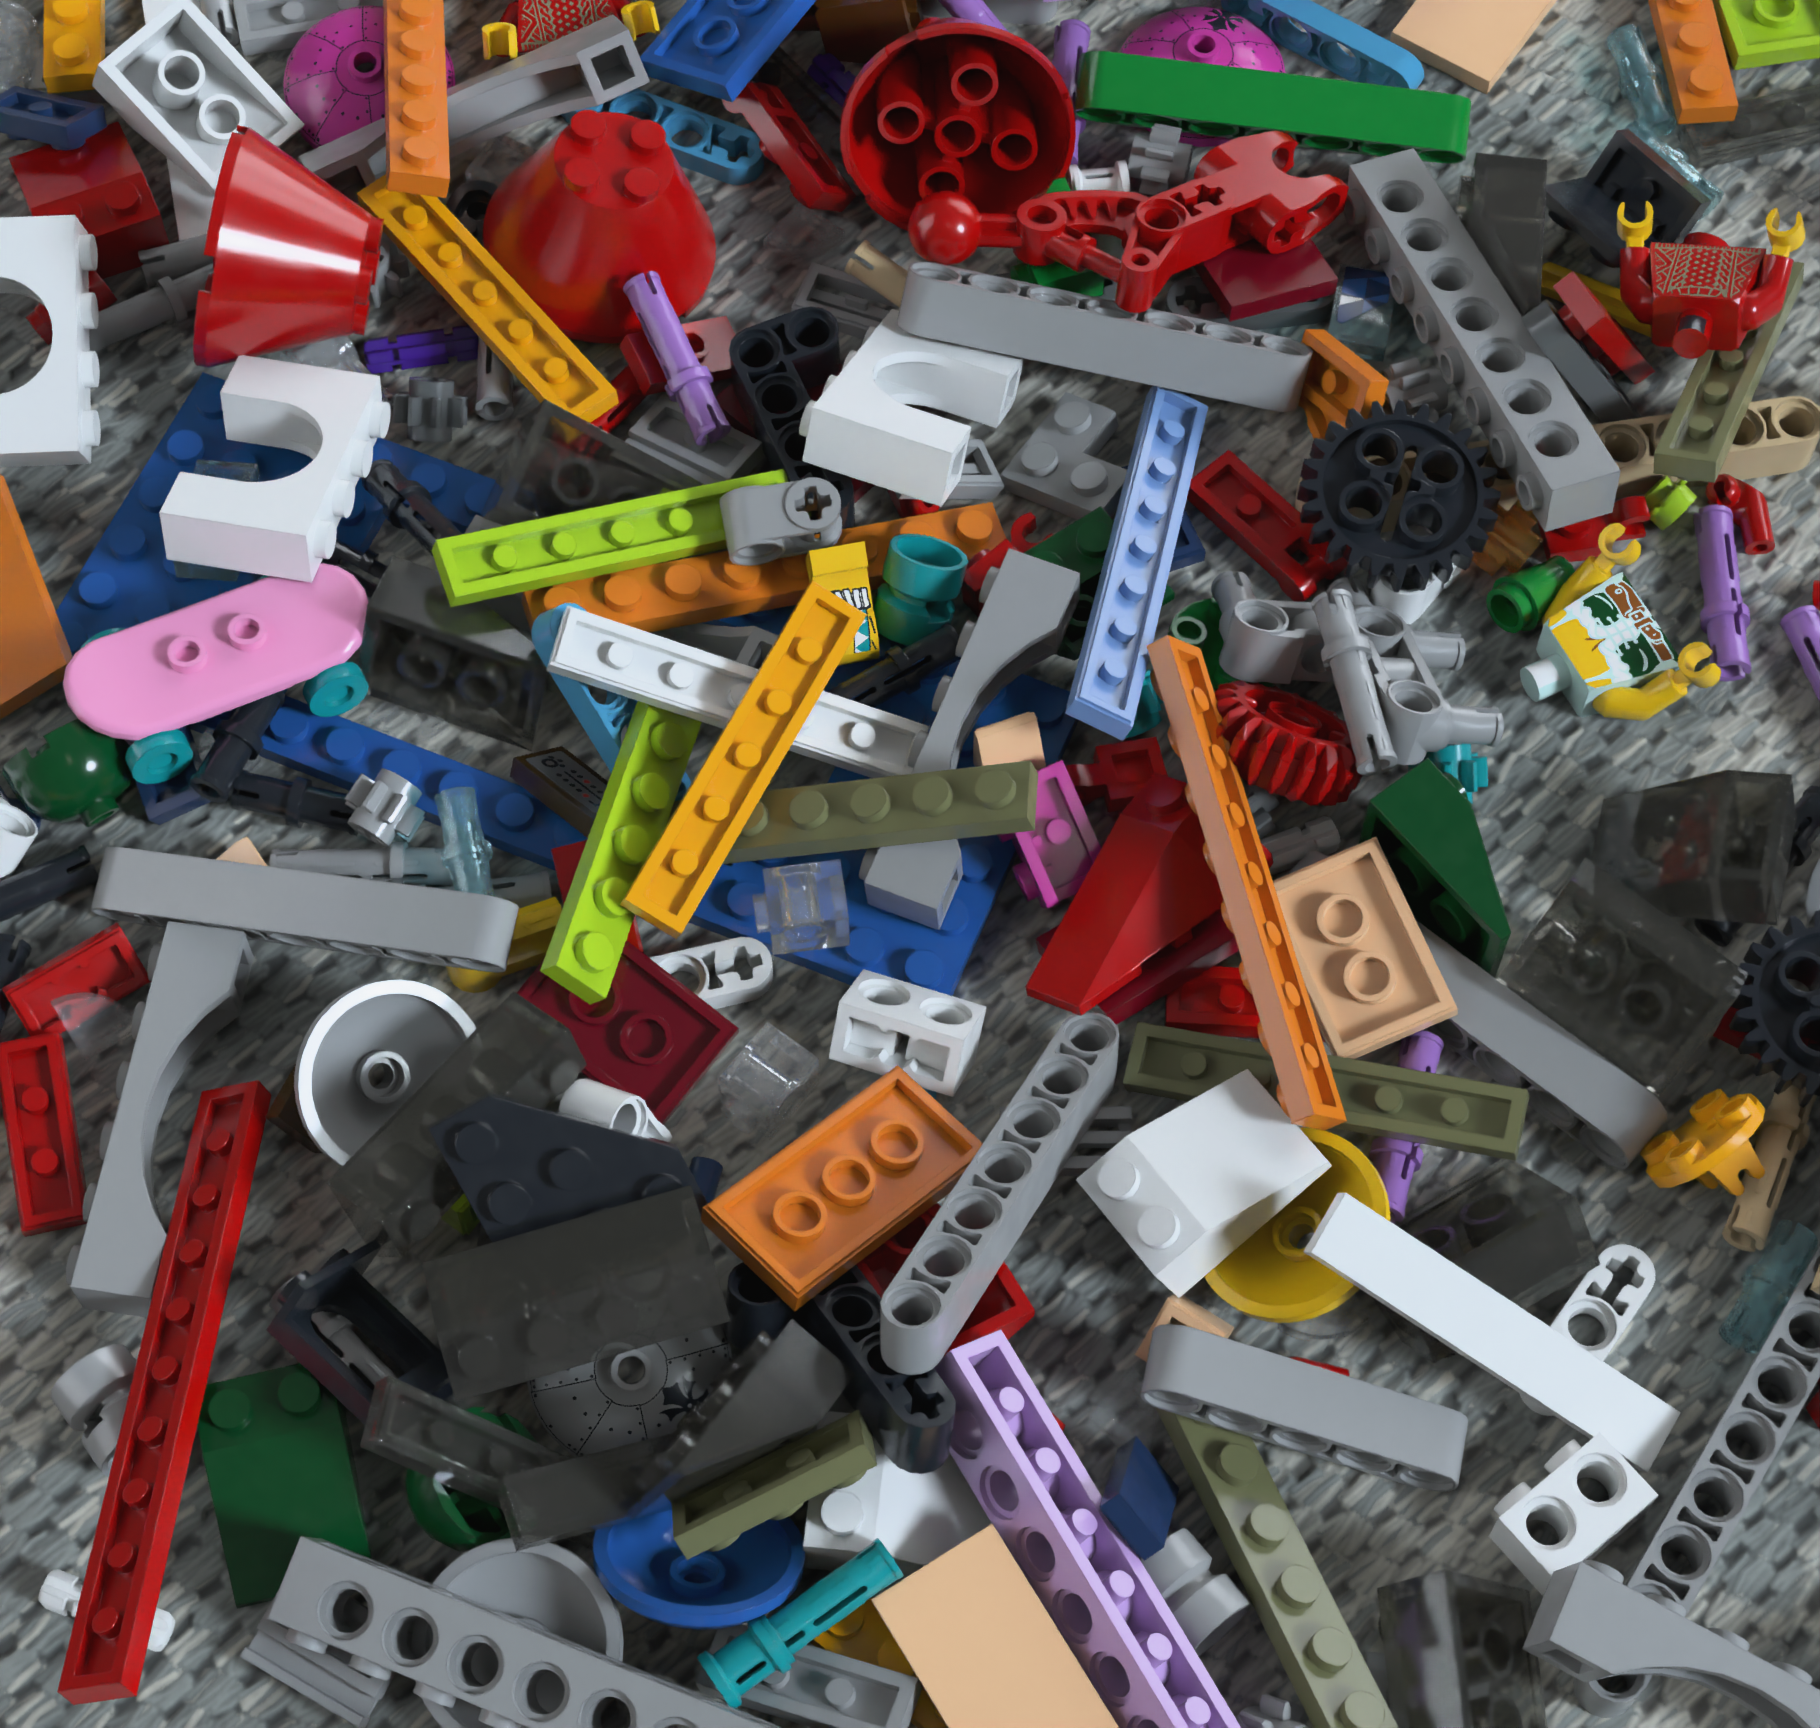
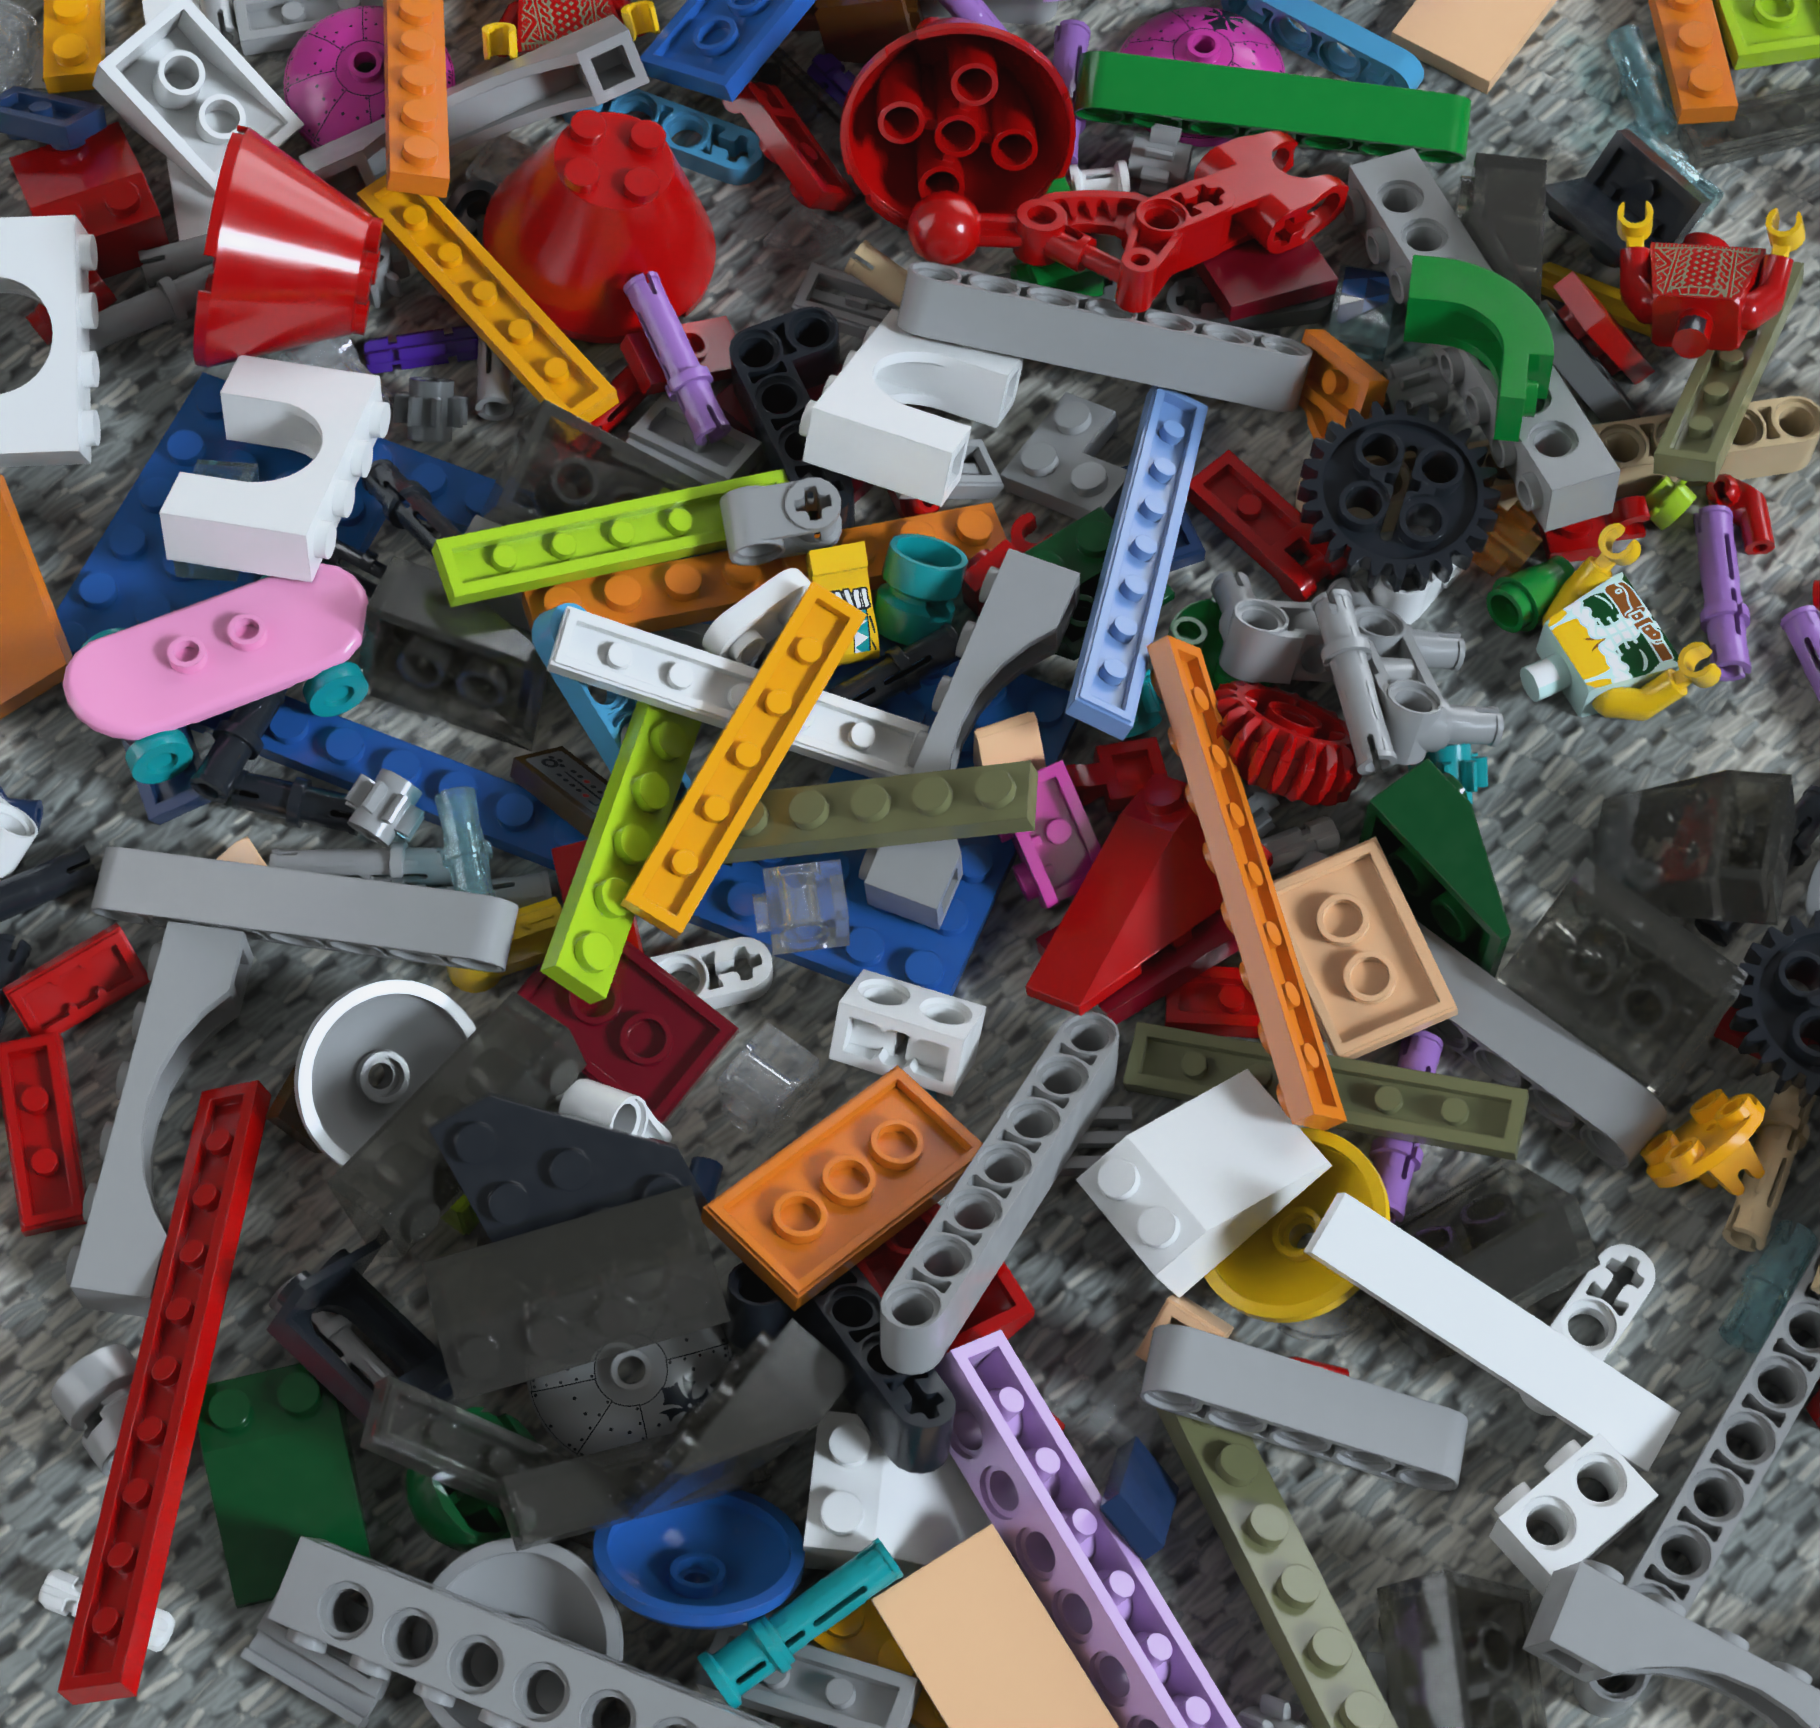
(71, 775): dark green cylinder -> none
(93, 1021): clear tile -> none
(756, 619): none -> white plate
(773, 1485): olive plate -> none
(1201, 1602): light grey wheel -> none
(1492, 320): none -> green arch

